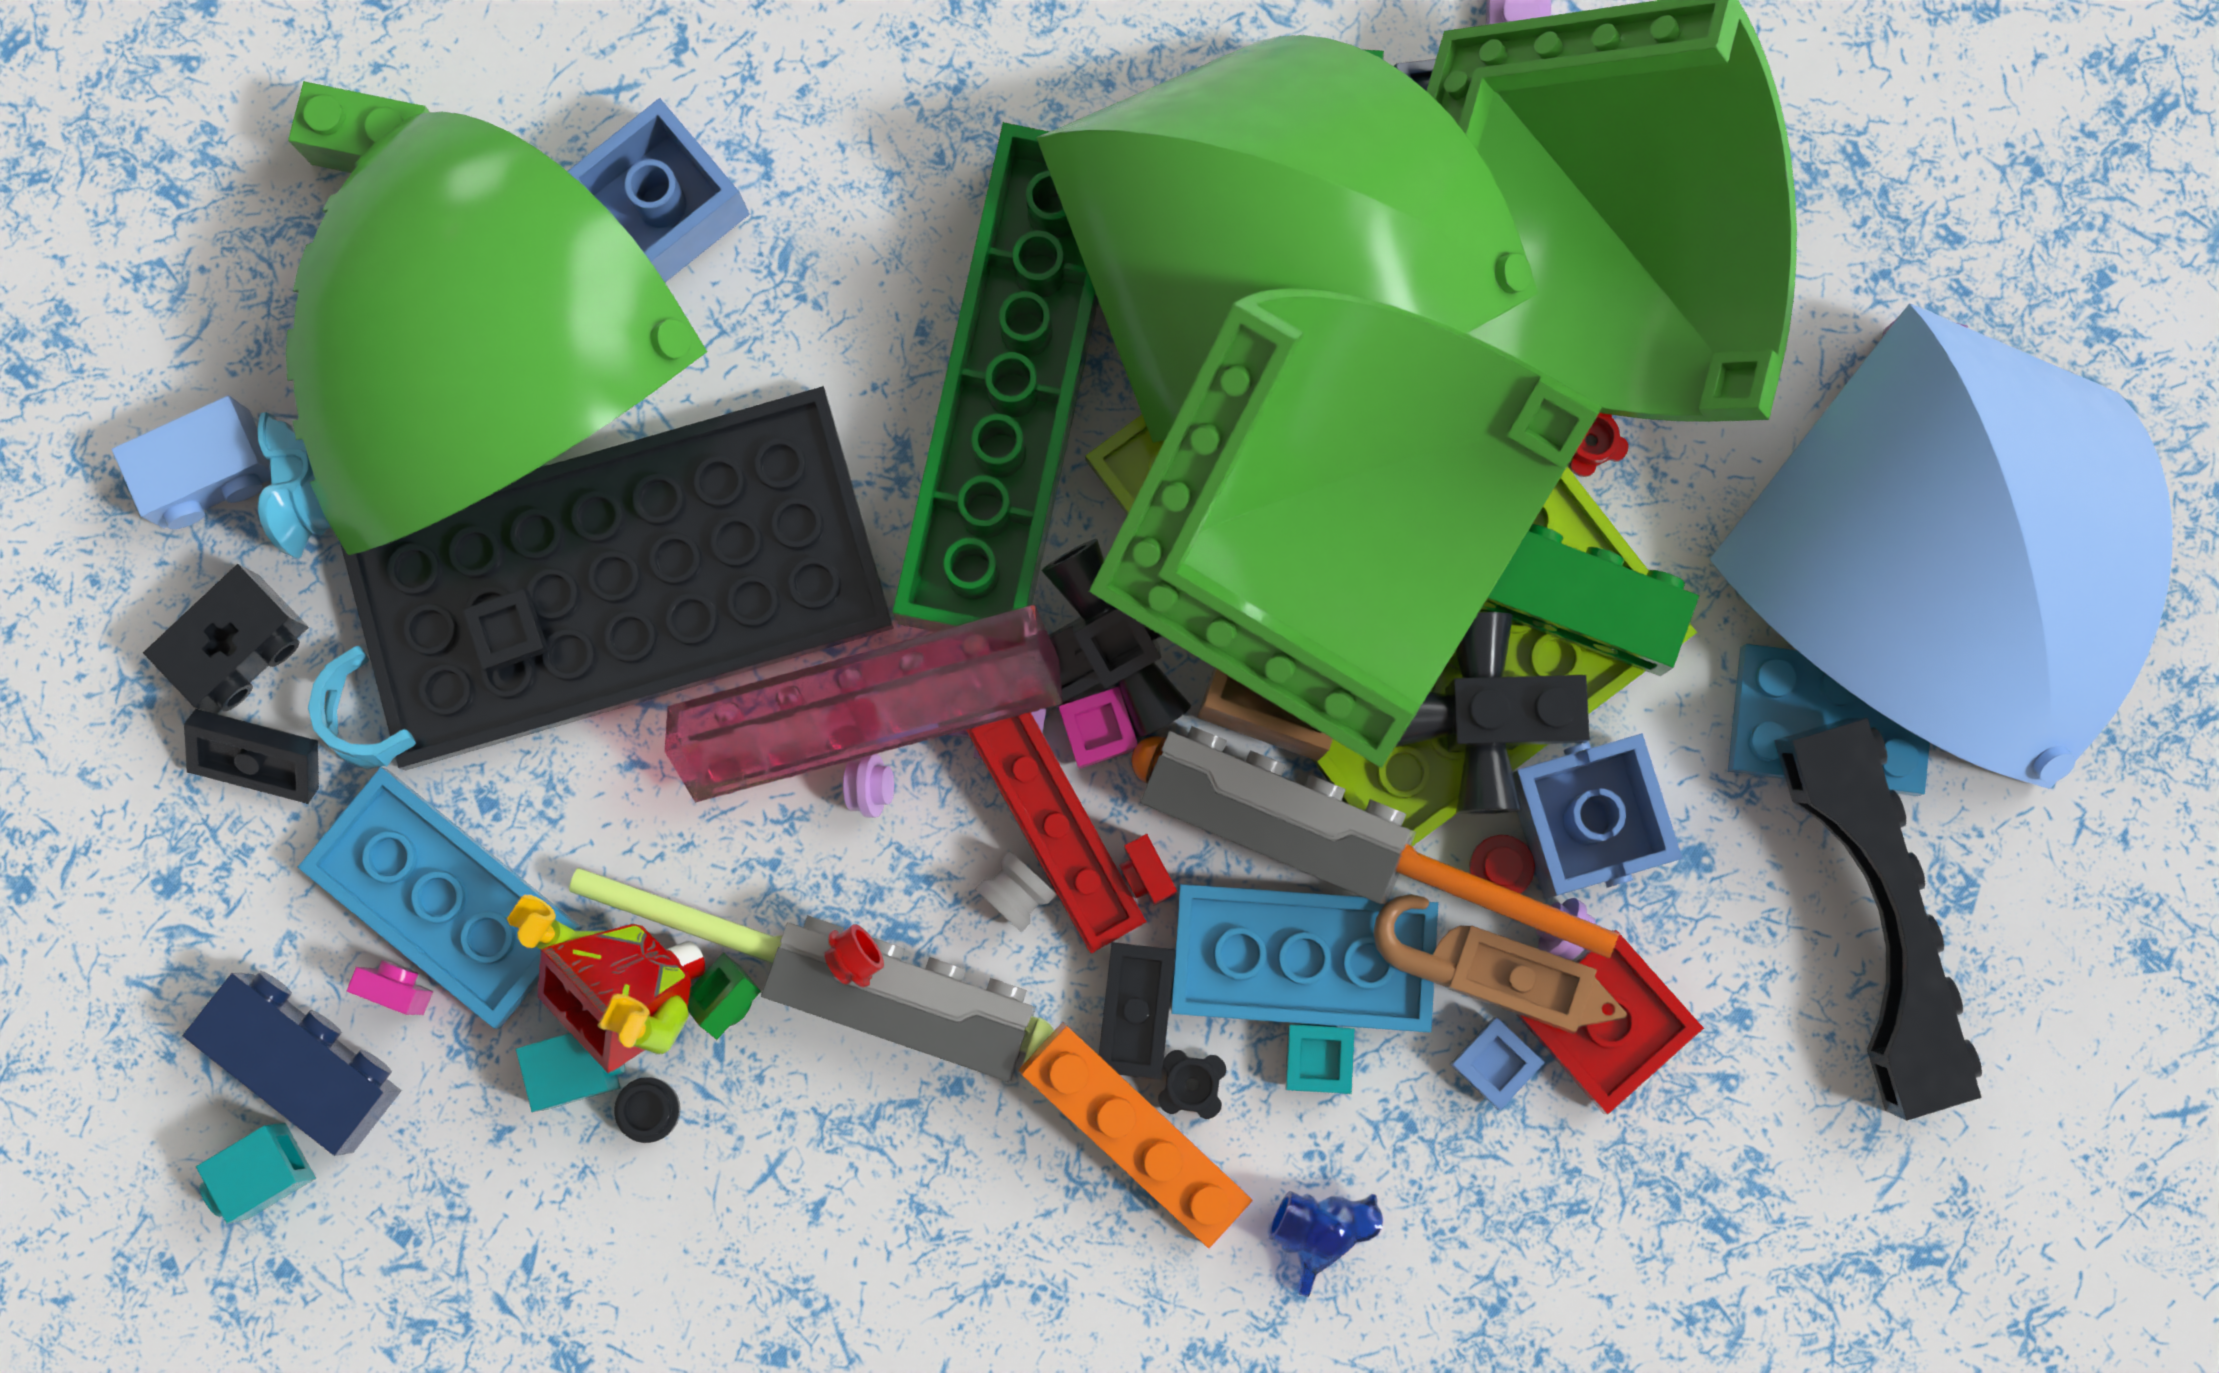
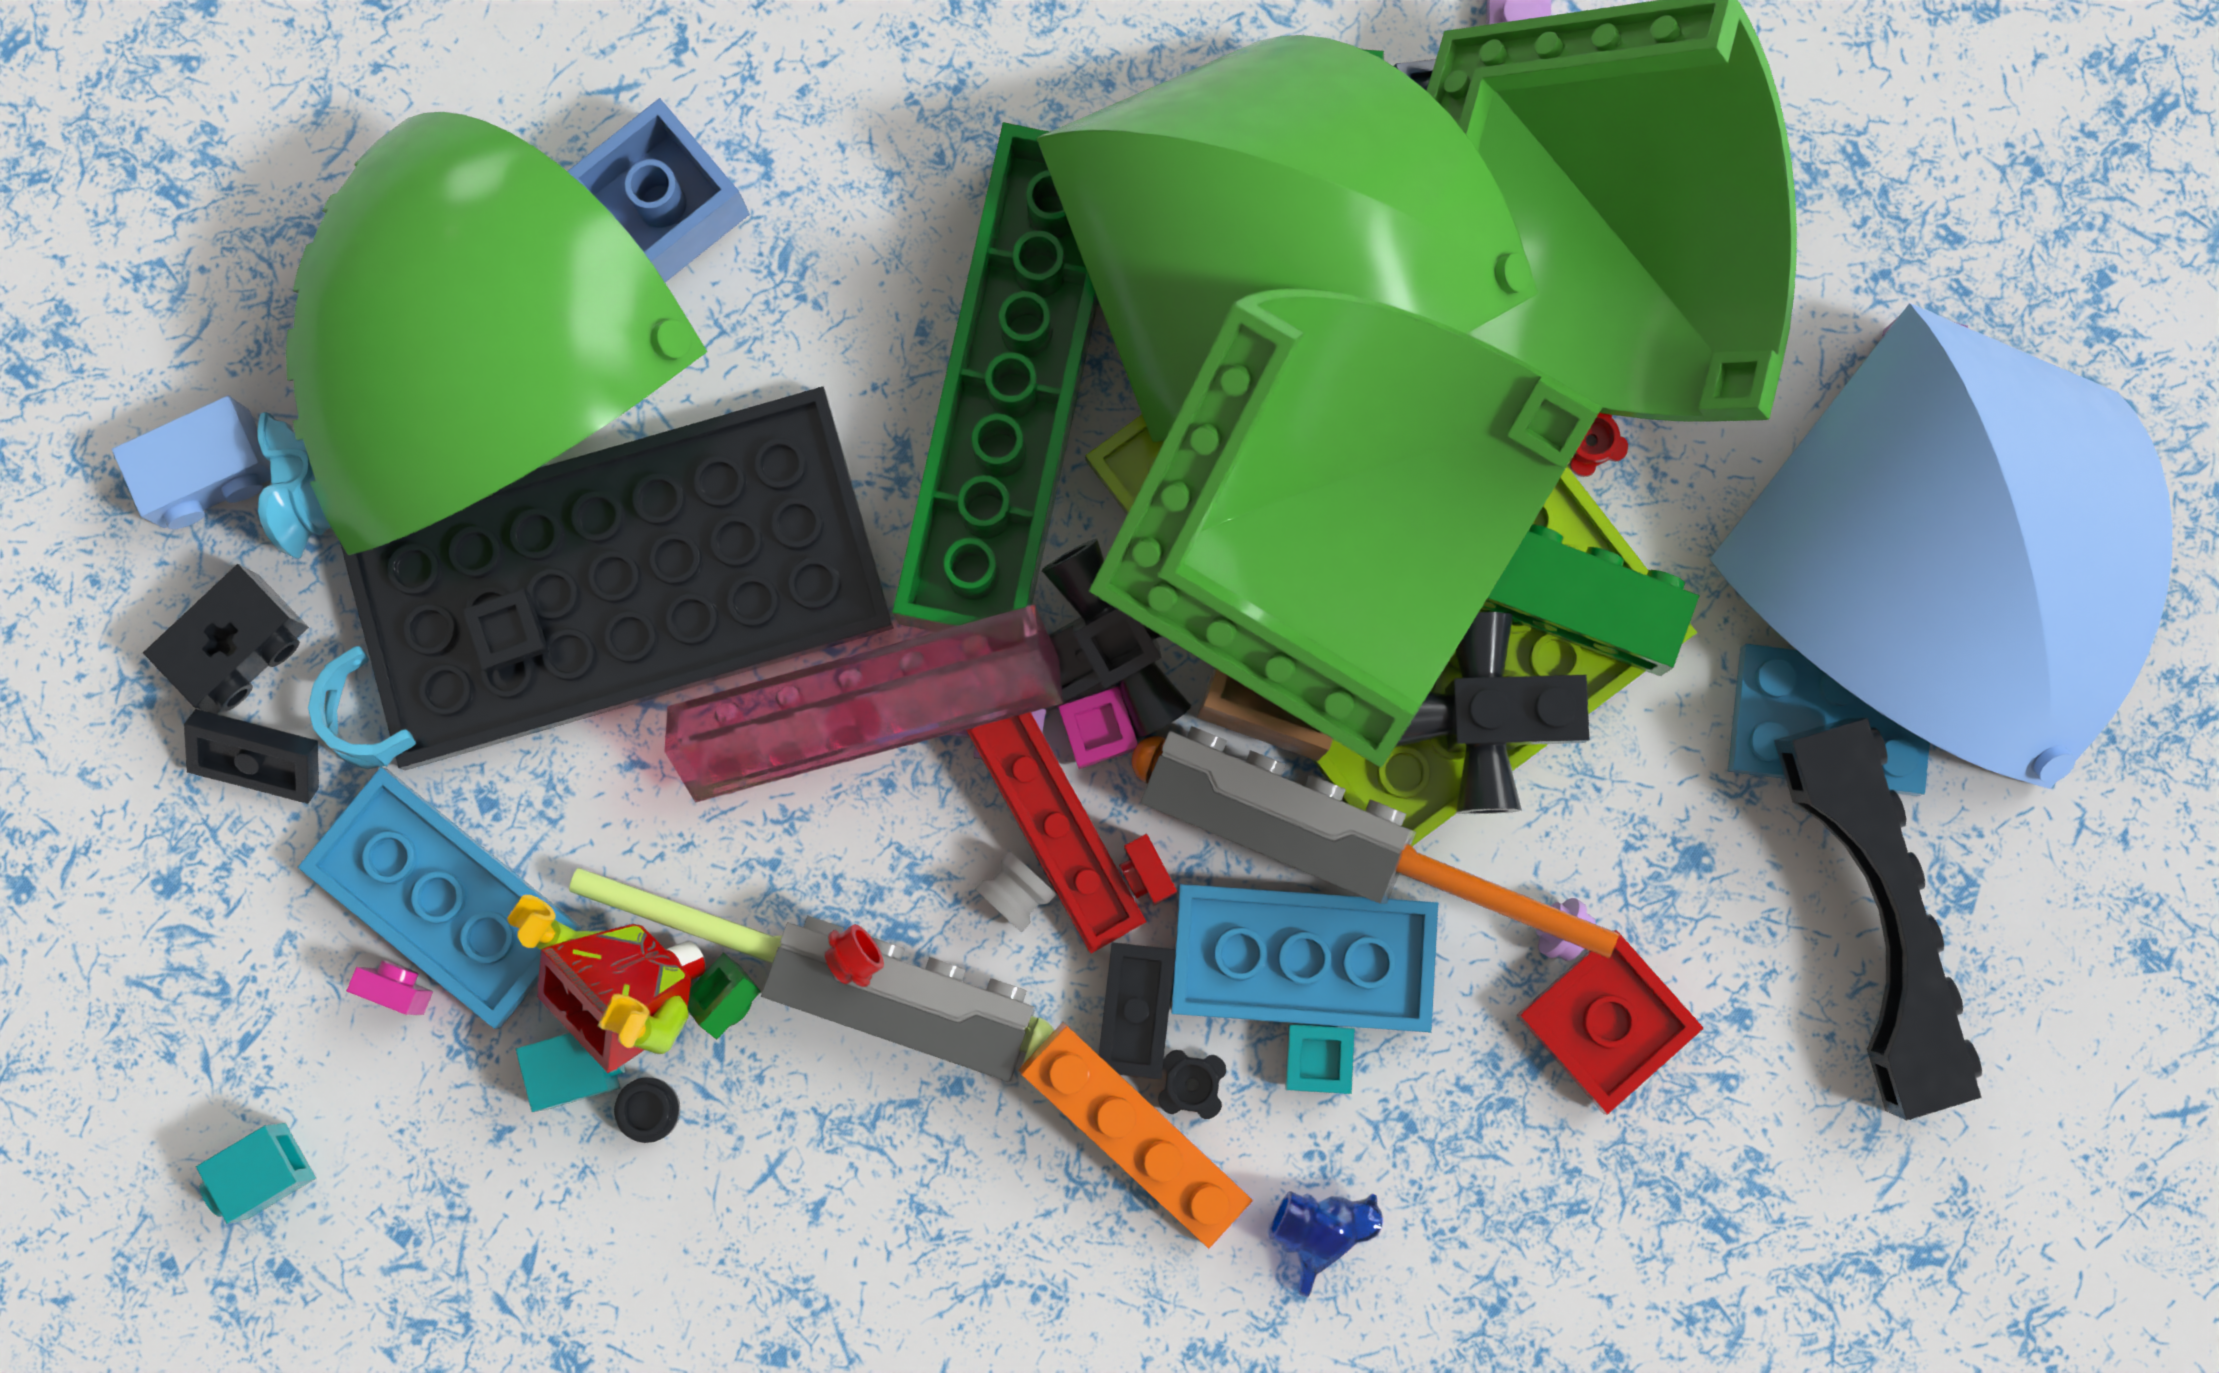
(293, 1061): dark blue brick -> none
(340, 125): bright green brick -> none
(868, 785): lavender plate -> none
(1497, 1063): medium blue plate -> none
(1499, 972): medium nougat plate -> none
(1503, 862): red plate -> none
(1594, 816): medium blue brick -> none

